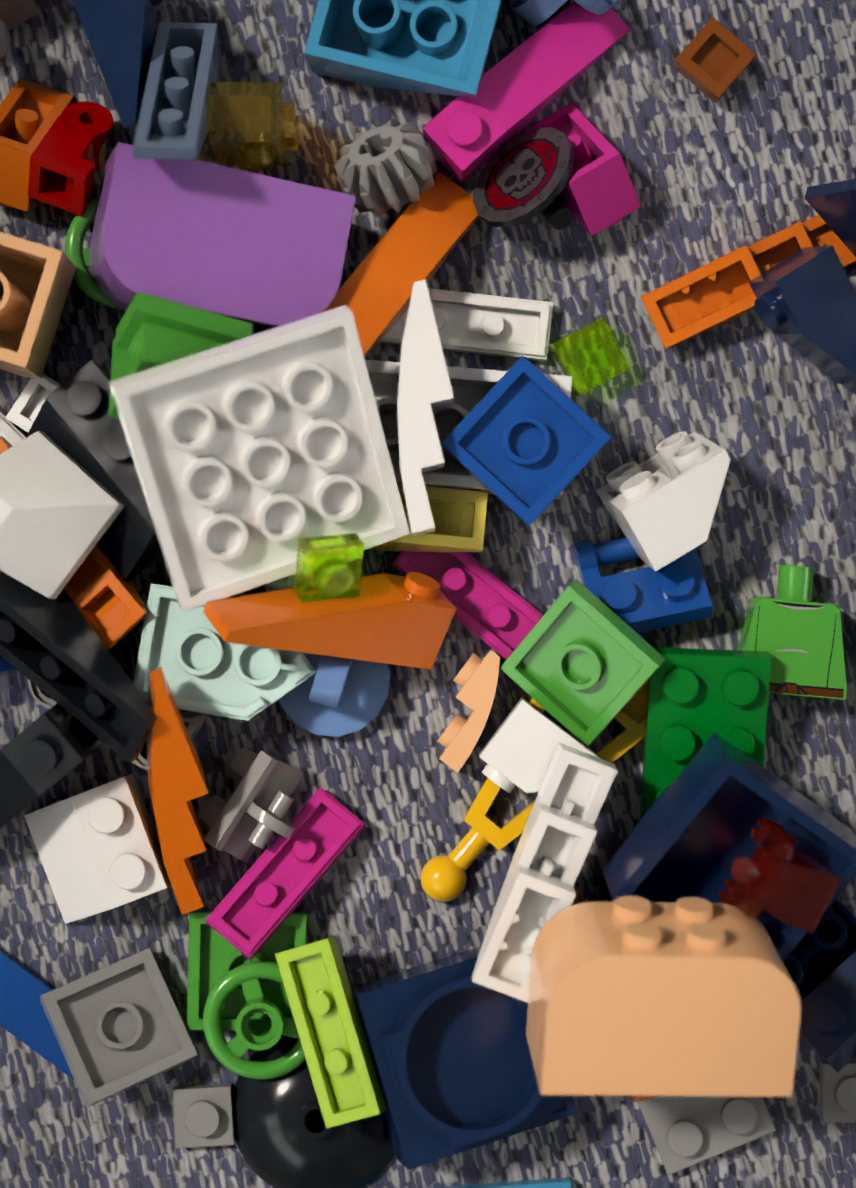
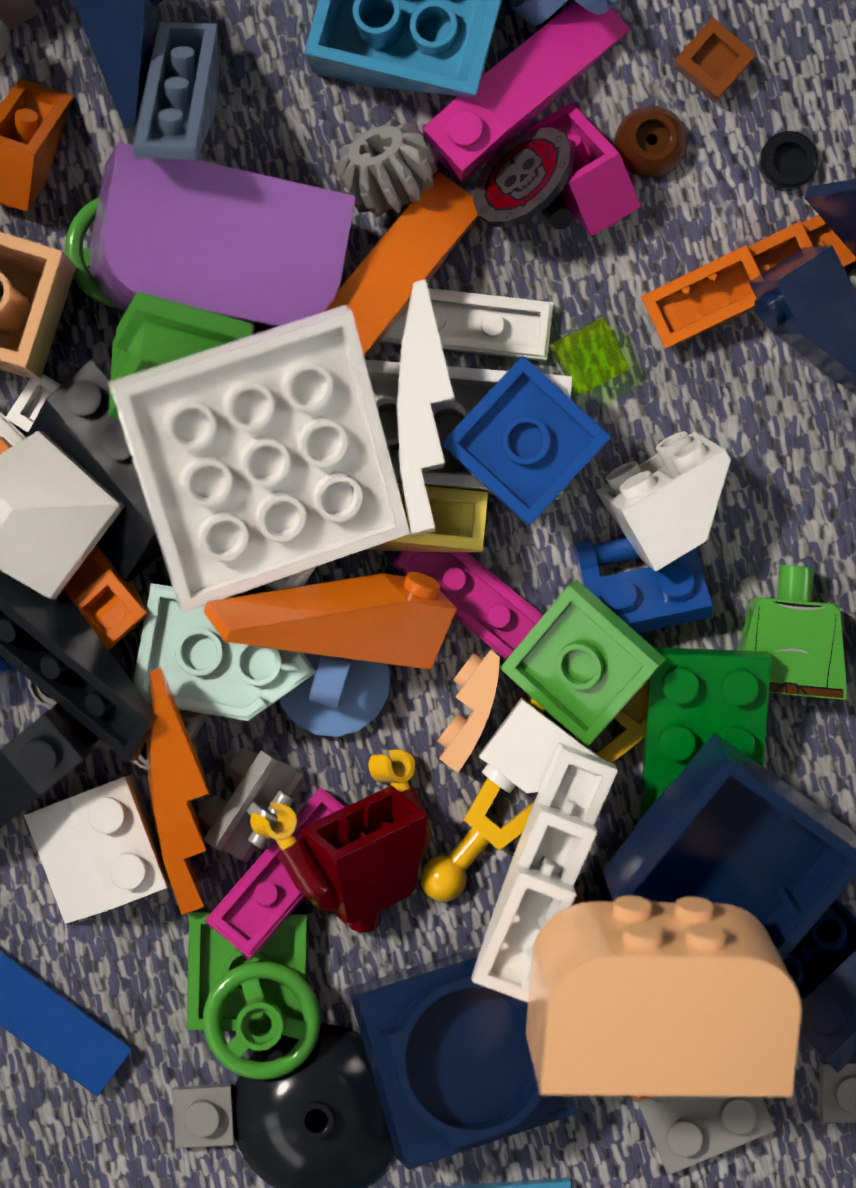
(68, 156): red leg -> none
(118, 1027): light grey plate -> none
(252, 125): clear yellow brick -> none
(328, 567): clear neon green plate -> none
(331, 1032): lime plate -> none
(360, 854): none -> dark red torso
(648, 159): none -> reddish brown plate
(780, 880): clear red piece -> none
(788, 161): none -> black tile

